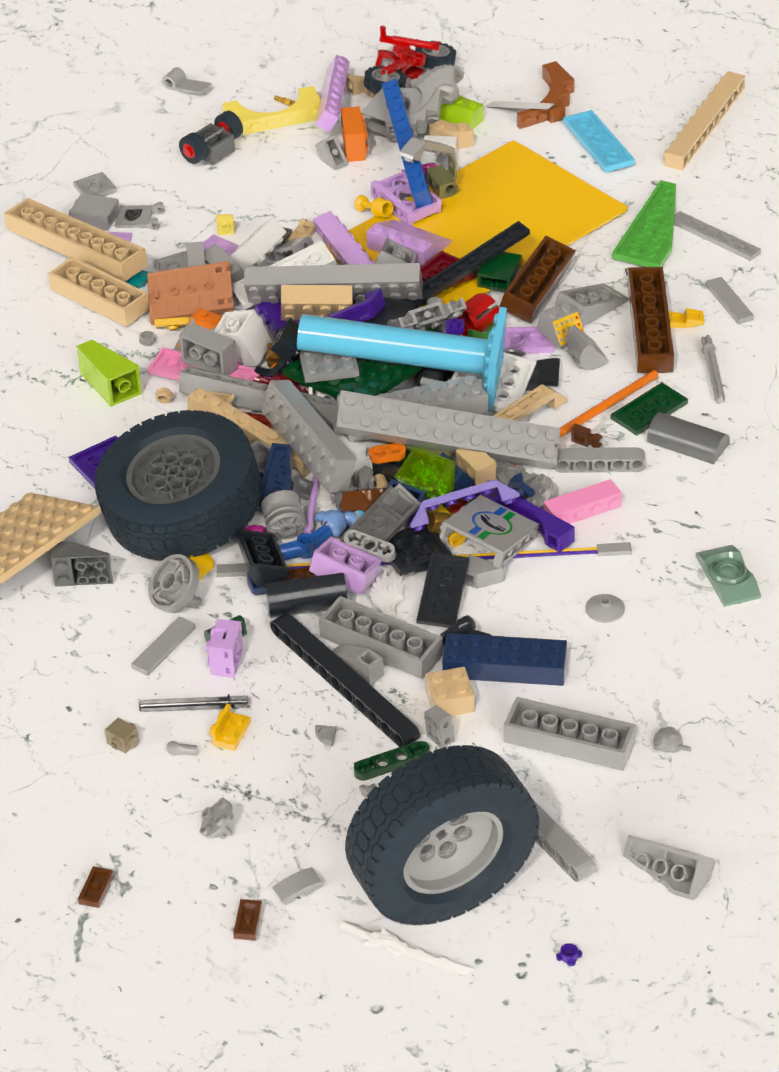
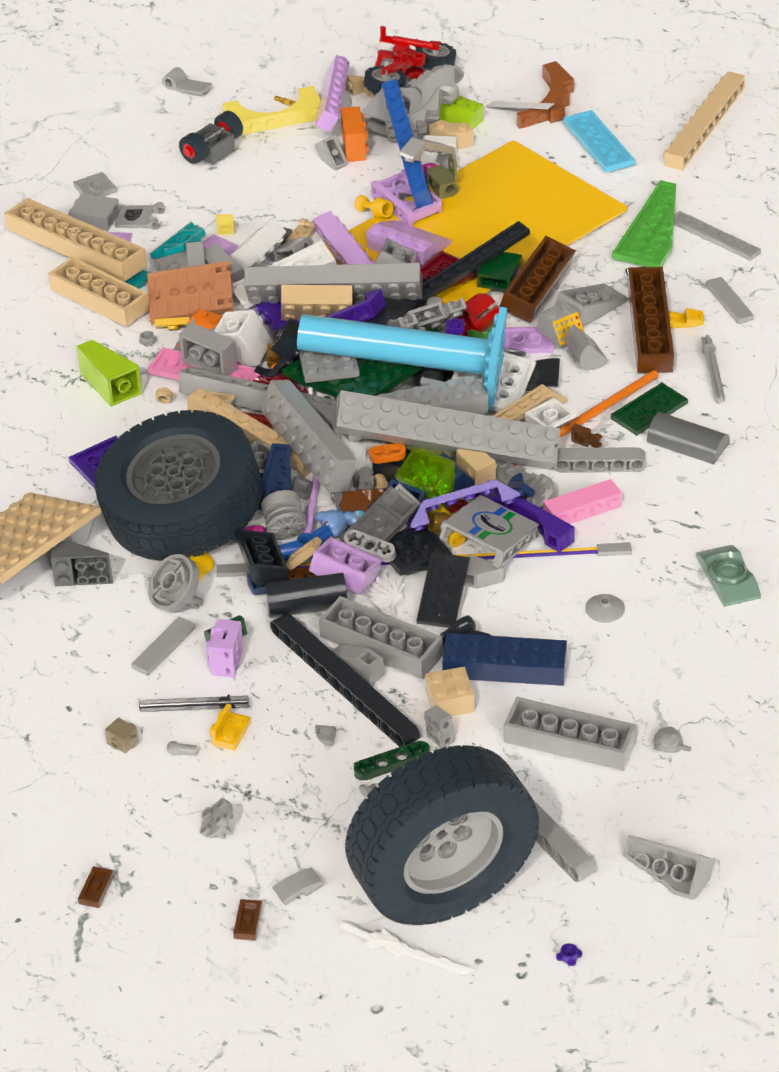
(177, 242): none -> teal wing
(303, 553): none -> tan tile
(550, 413): none -> white slope

